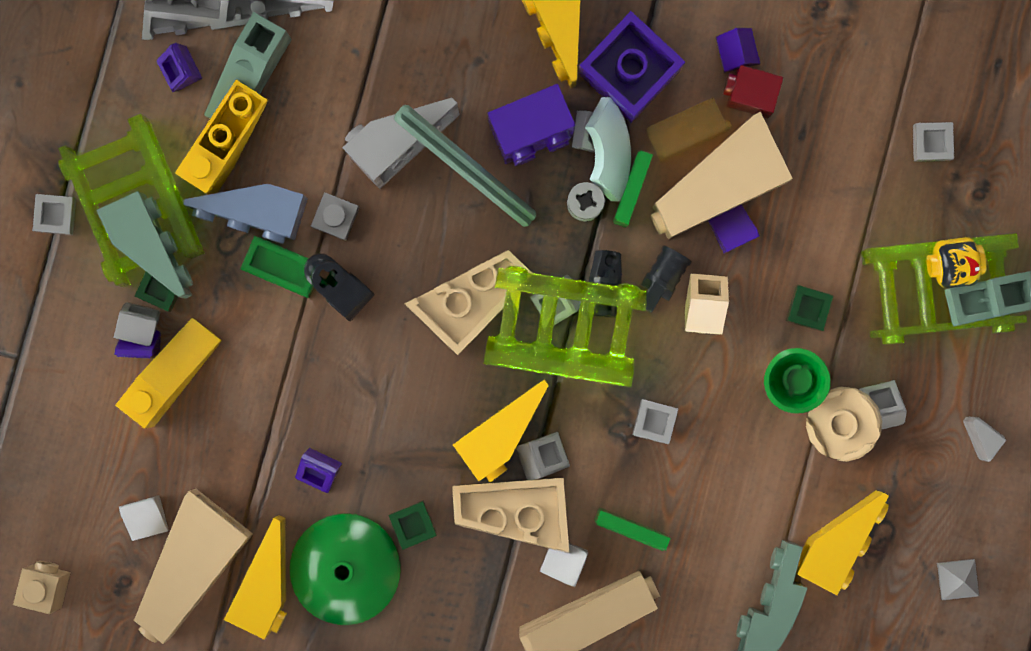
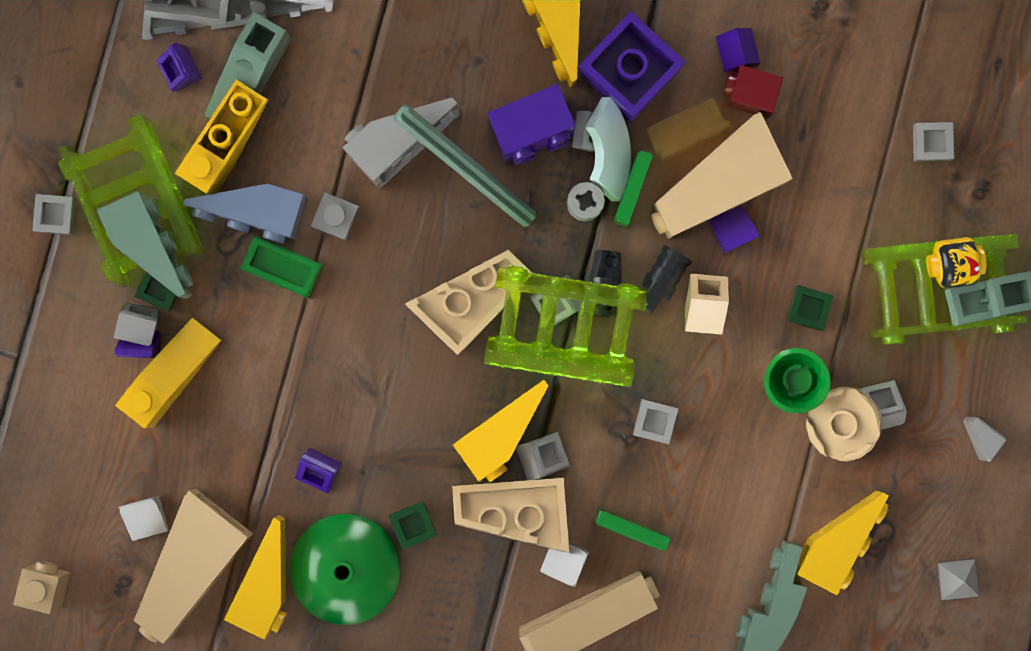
(340, 288): black piece -> none

